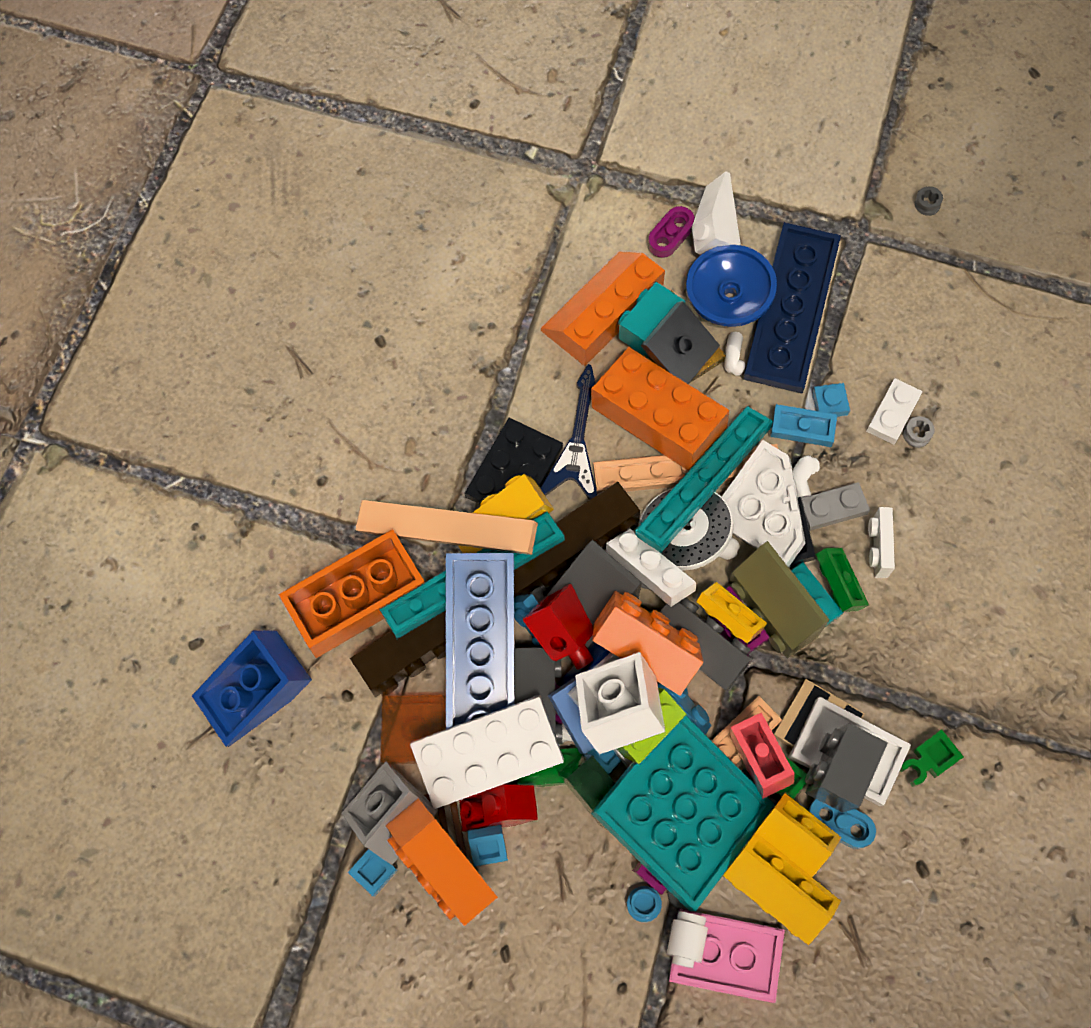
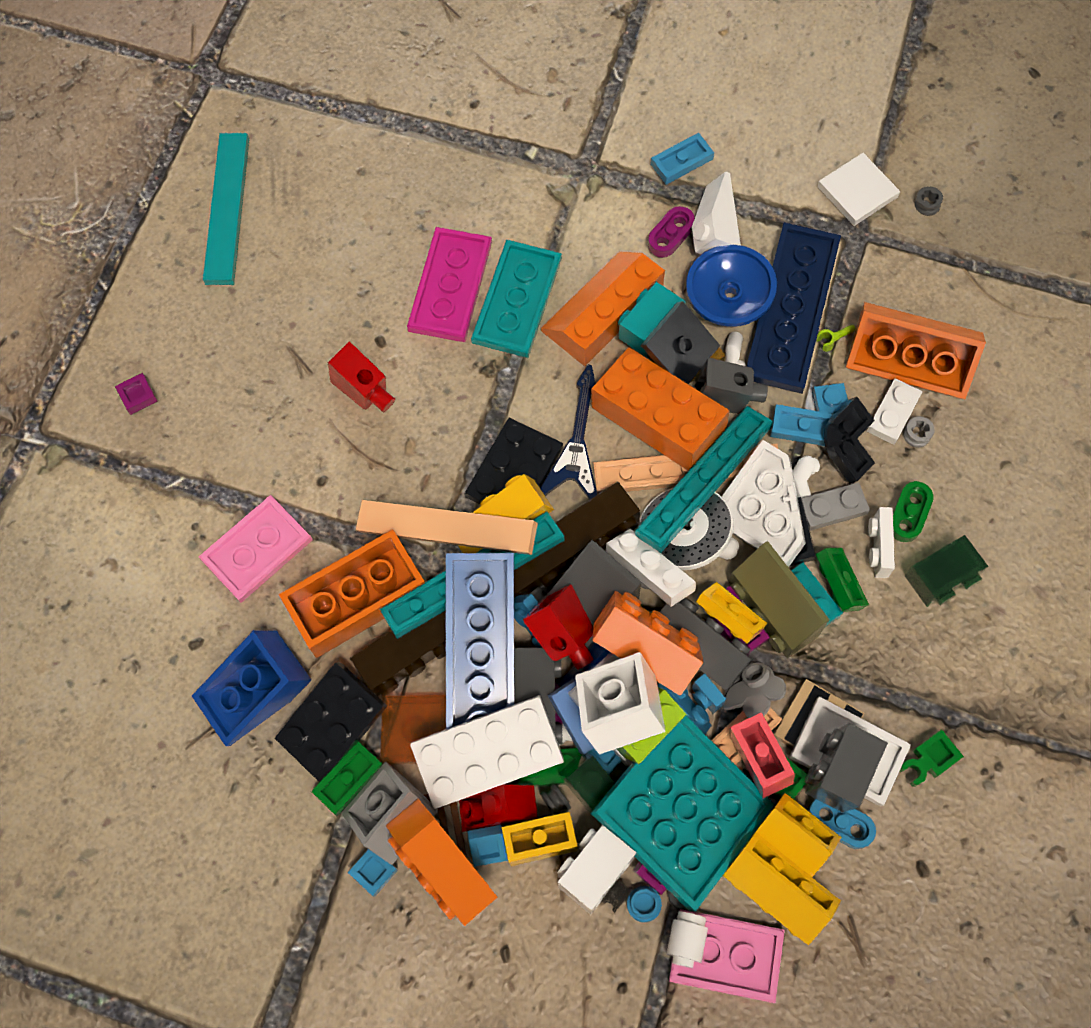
(136, 393): none -> magenta plate
(226, 209): none -> teal tile
(255, 548): none -> bright pink tile
(330, 721): none -> black plate
(347, 778): none -> green plate
(359, 379): none -> red torso
(449, 284): none -> dark pink tile
(517, 298): none -> teal tile
(539, 839): none -> yellow brick
(555, 800): none -> dark grey bush
(595, 869): none -> white brick
(617, 894): none -> clear smoke bush
(682, 158): none -> dark azure plate
(707, 694): none -> dark azure plate
(729, 384): none -> dark grey torso
(755, 690): none -> light grey plate
(833, 336): none -> lime hand
(842, 441): none -> black plate
(858, 189): none -> white tile
(912, 514): none -> green plate
(915, 350): none -> orange slope
(946, 571): none -> clear green brick

